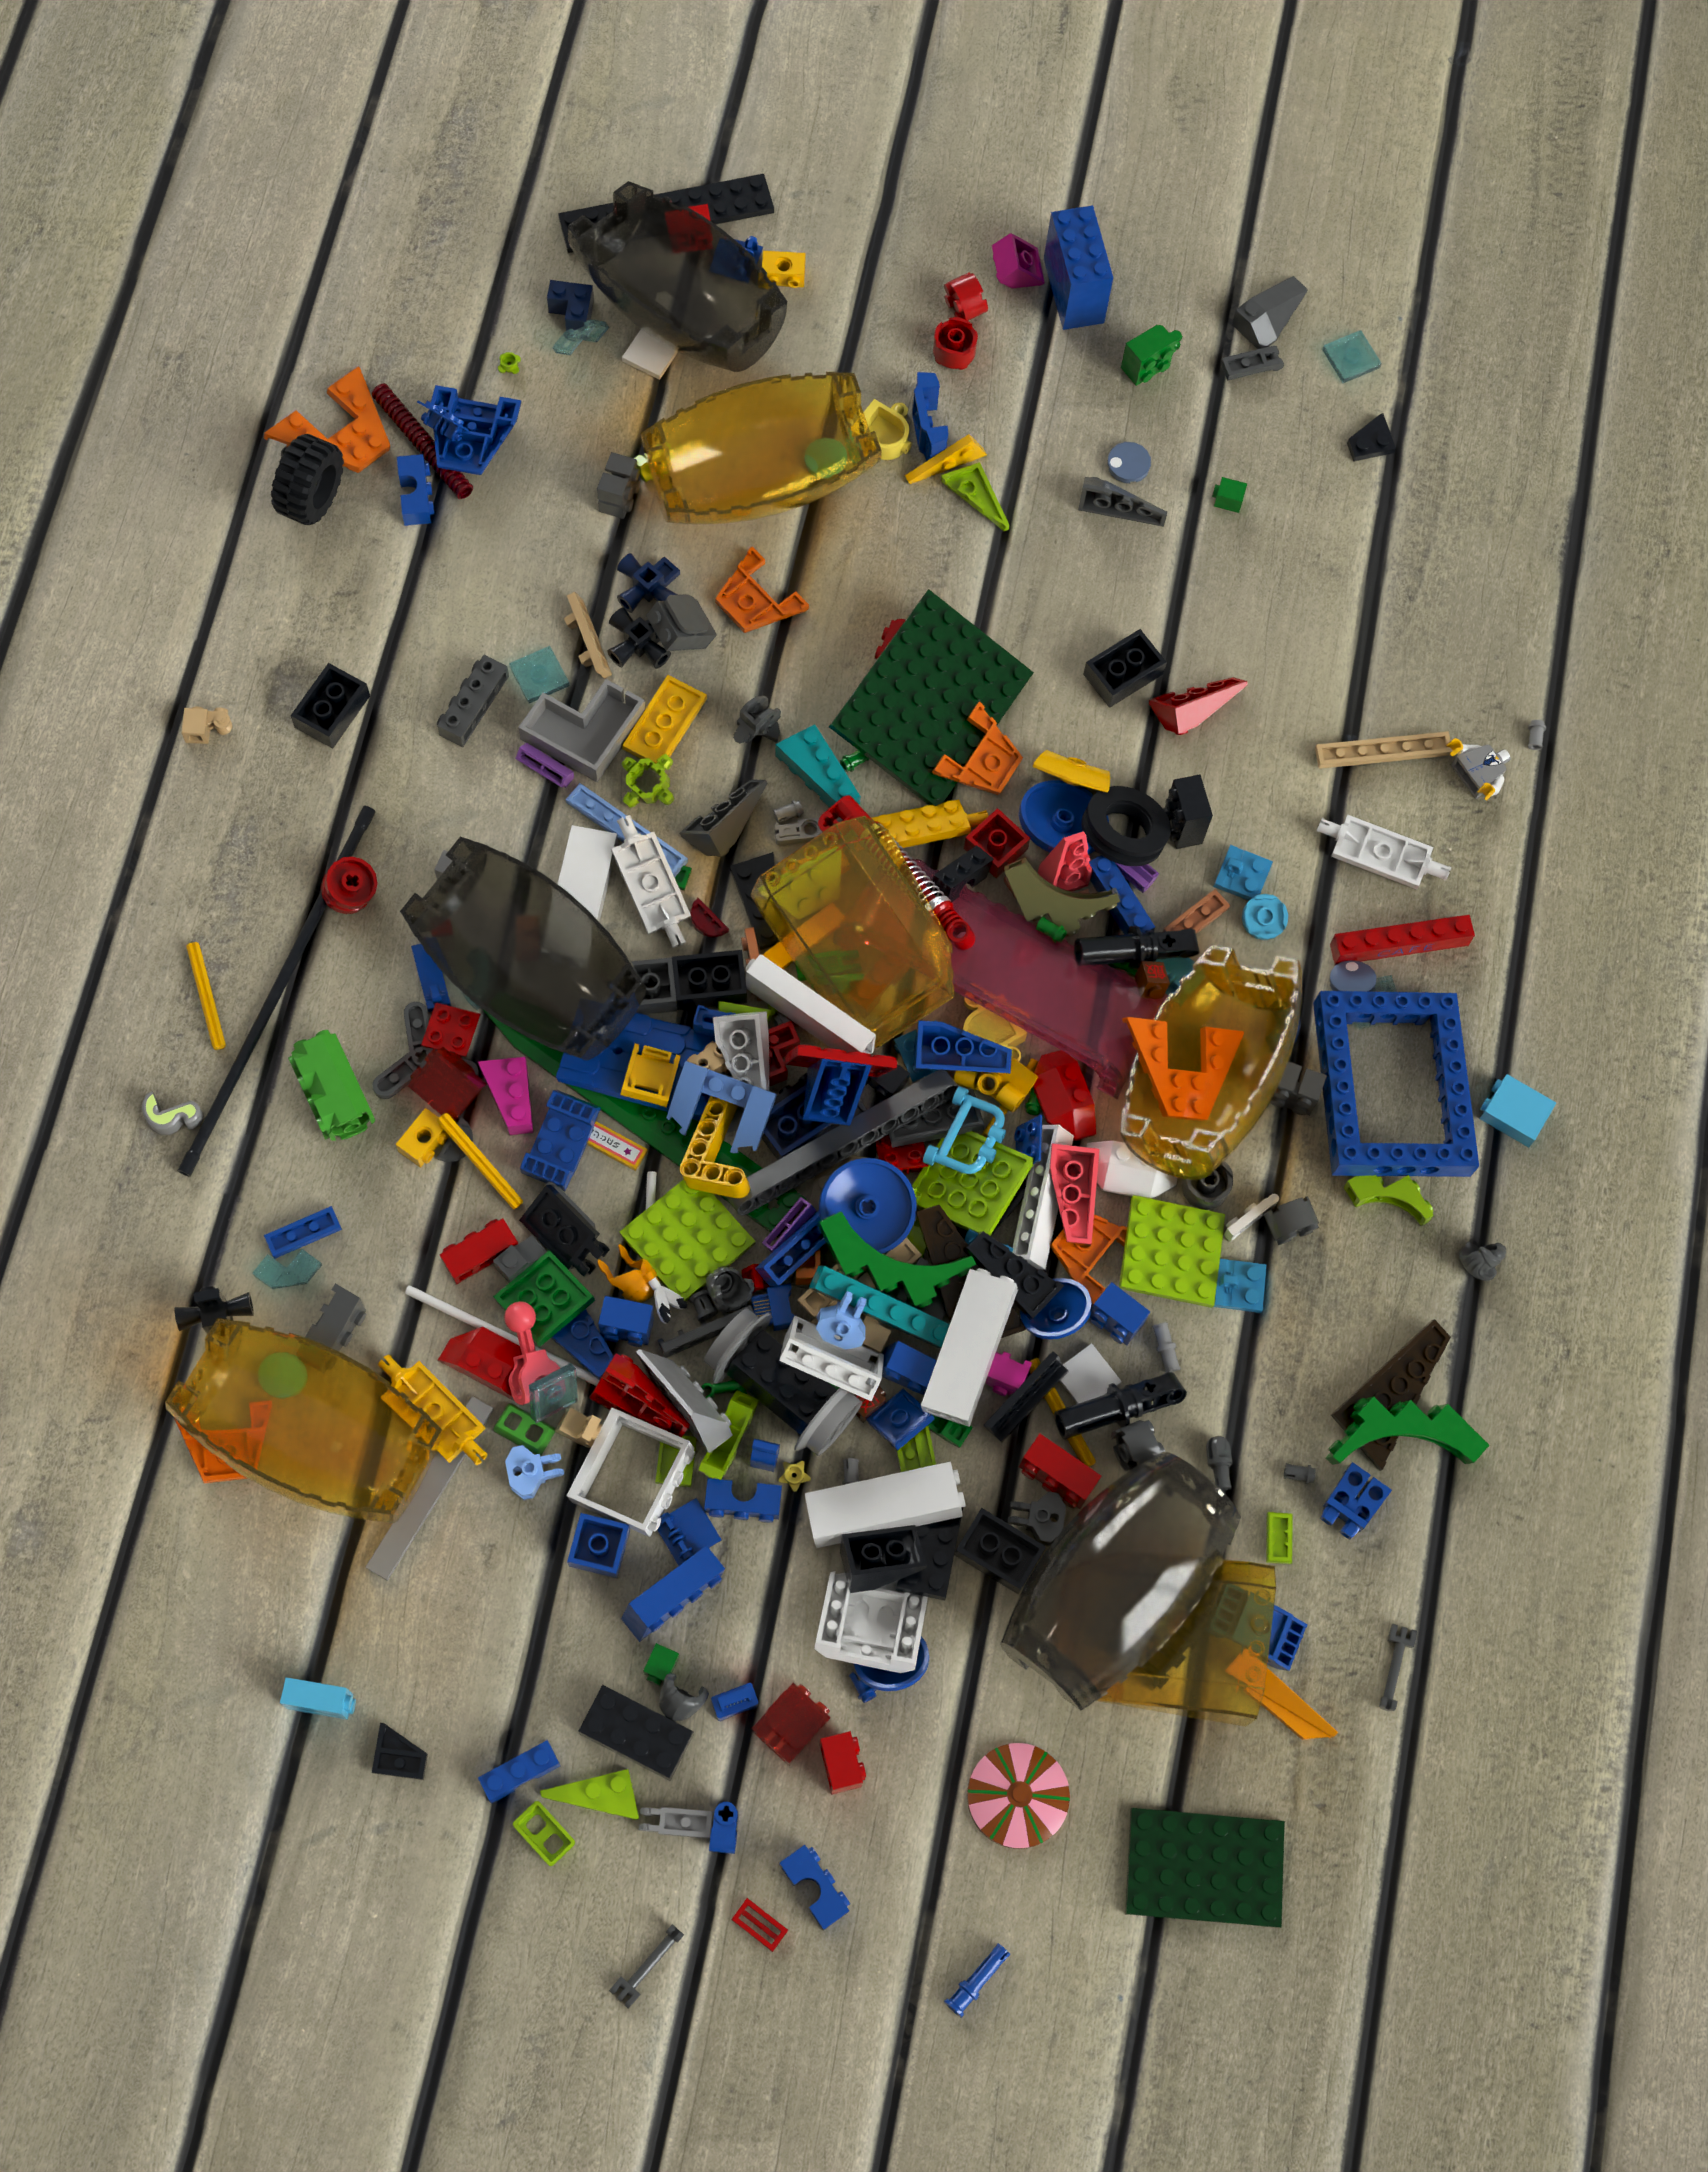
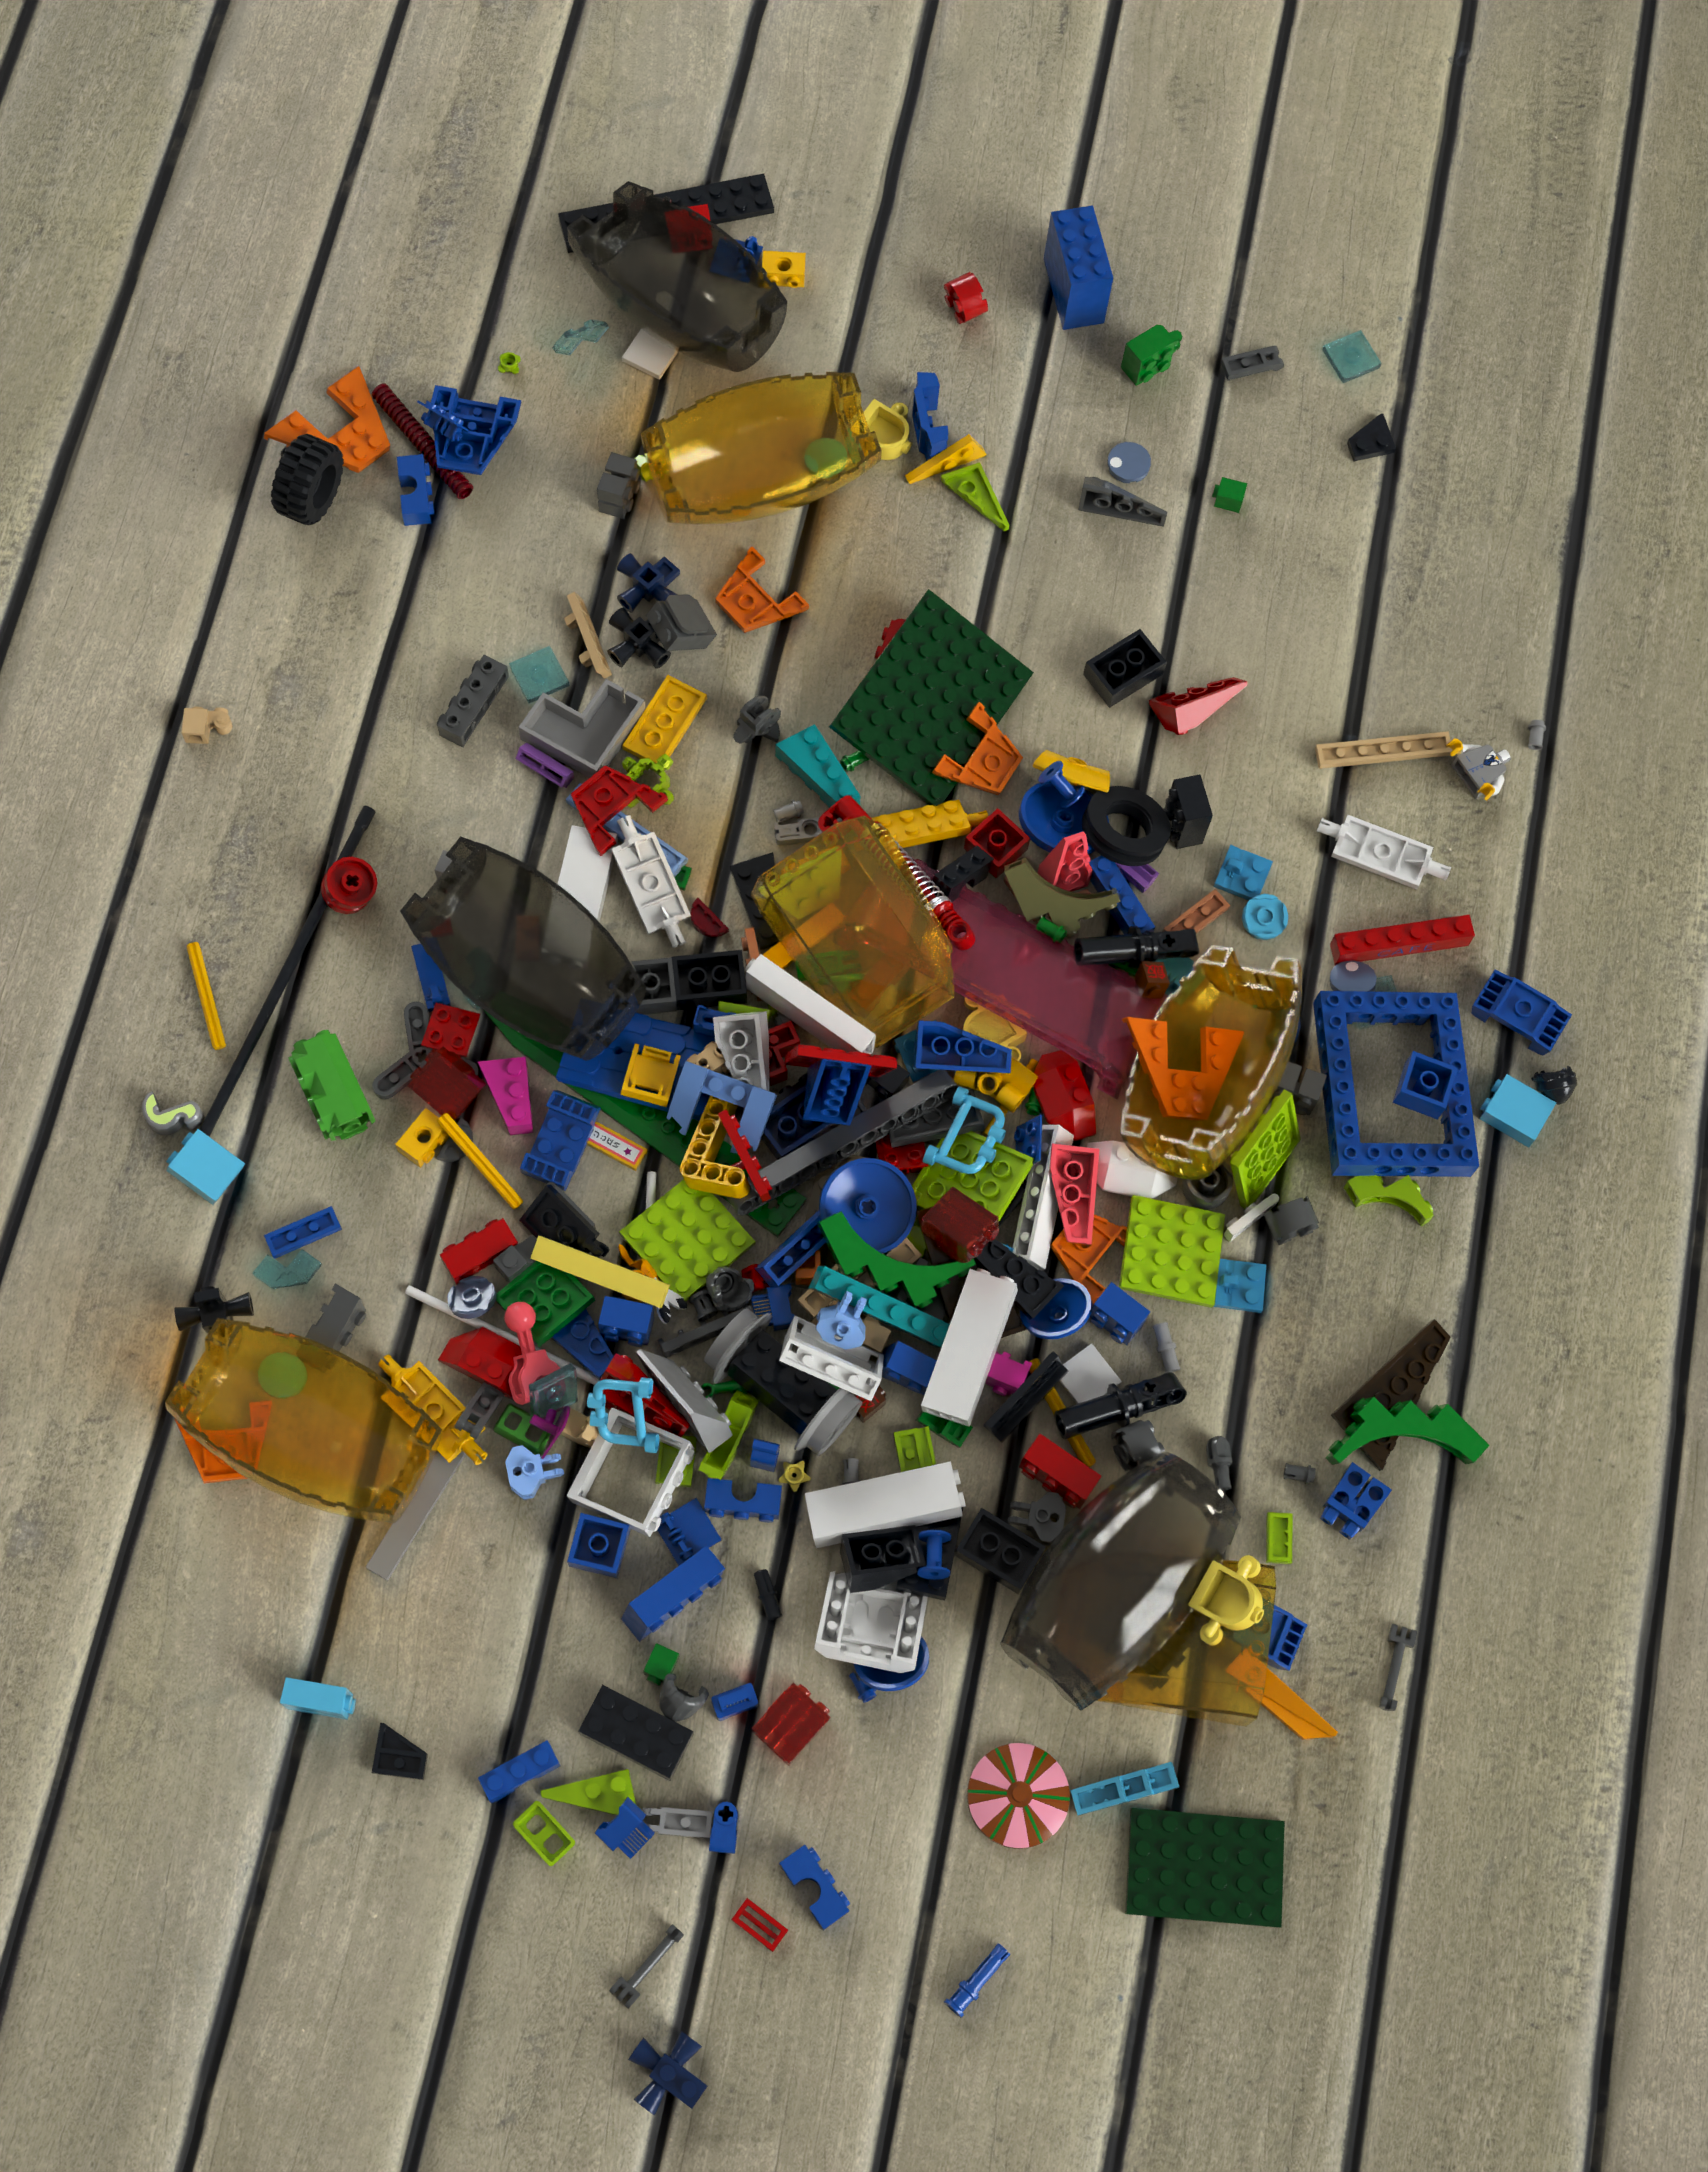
(204, 1166): none -> medium azure brick
(330, 705): black brick -> none
(471, 1297): none -> sand blue tile
(479, 1410): none -> dark grey plate
(548, 1426): none -> magenta shield
(571, 300): dark blue brick -> none
(599, 1417): none -> medium azure bar
(600, 1271): none -> light yellow tile
(606, 796): none -> red wing
(626, 1829): none -> blue piece
(668, 2073): none -> dark blue brick
(722, 827): dark grey wedge -> none
(749, 1163): none -> red plate
(767, 1594): none -> black axle
(797, 1223): medium lavender piece -> none
(841, 1762): red brick -> none
(900, 1419): blue tile -> none
(934, 1554): none -> blue piece
(955, 343): red brick -> none
(960, 1226): none -> clear red brick
(1017, 262): dark pink slope -> none
(1054, 774): none -> blue piece
(1124, 1788): none -> medium azure slope
(1228, 1599): none -> light yellow piece
(1265, 1149): none -> lime plate
(1269, 312): dark grey wedge -> none
(1425, 1085): none -> blue brick
(1483, 1260): dark grey hair -> none
(1522, 1011): none -> blue plate
(1556, 1085): none -> black hair

